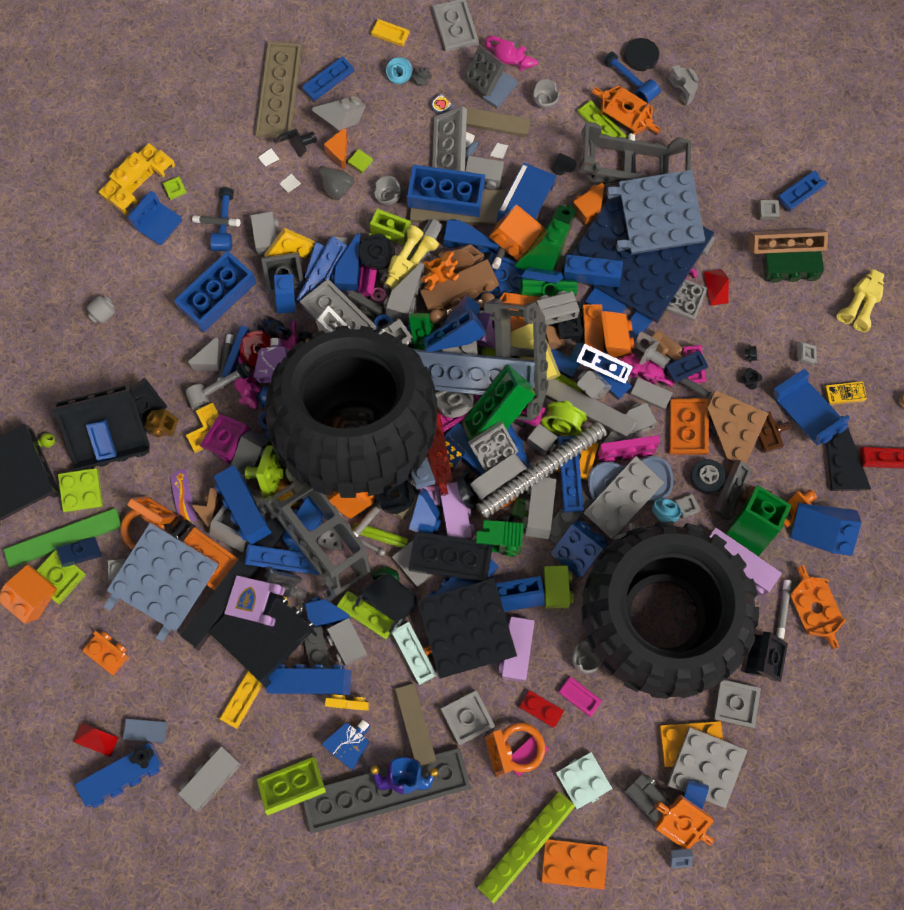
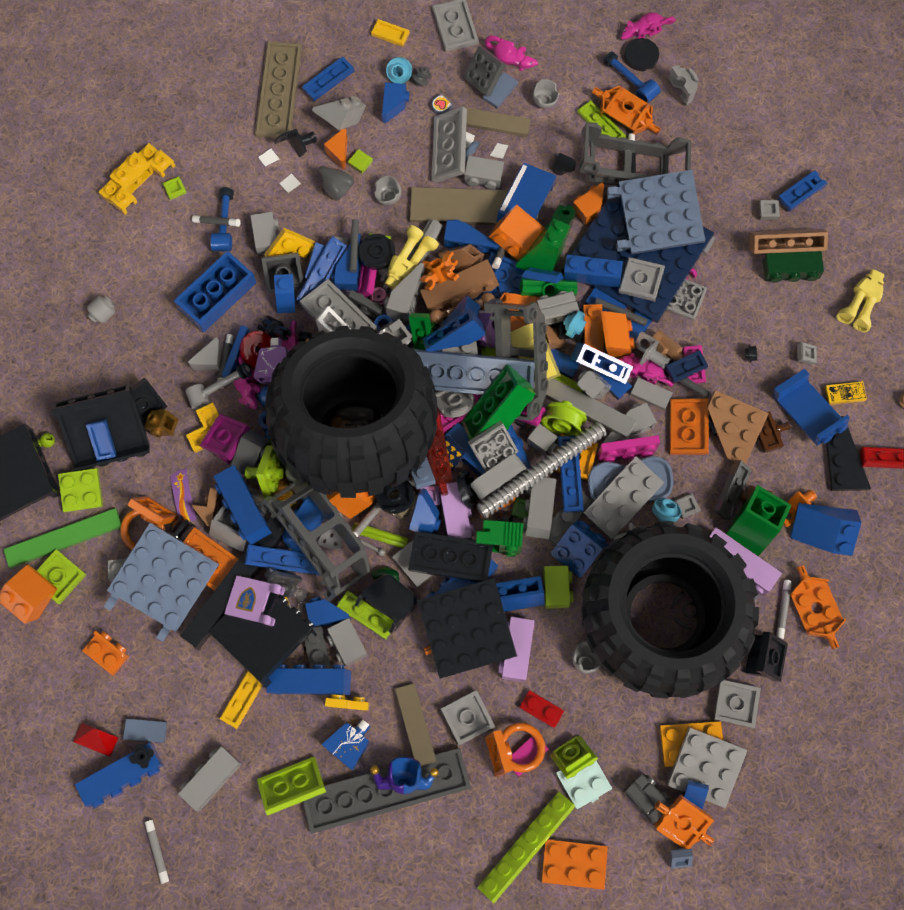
(78, 552): dark blue plate -> none
(154, 219): blue bracket -> none
(156, 852): none -> light grey bar
(354, 245): none -> dark grey bar
(390, 225): lime brick -> none
(394, 100): none -> blue slope
(414, 653): light aqua plate -> none
(446, 190): blue brick -> none
(572, 765): none -> lime piece
(574, 324): none -> medium azure plate
(580, 696): dark pink tile -> none
(613, 308): none -> dark grey bar
(641, 279): none -> light grey tile
(648, 24): none -> dark pink animal
(710, 469): black wheel -> none
(717, 287): red slope -> none
(746, 378): black plate -> none

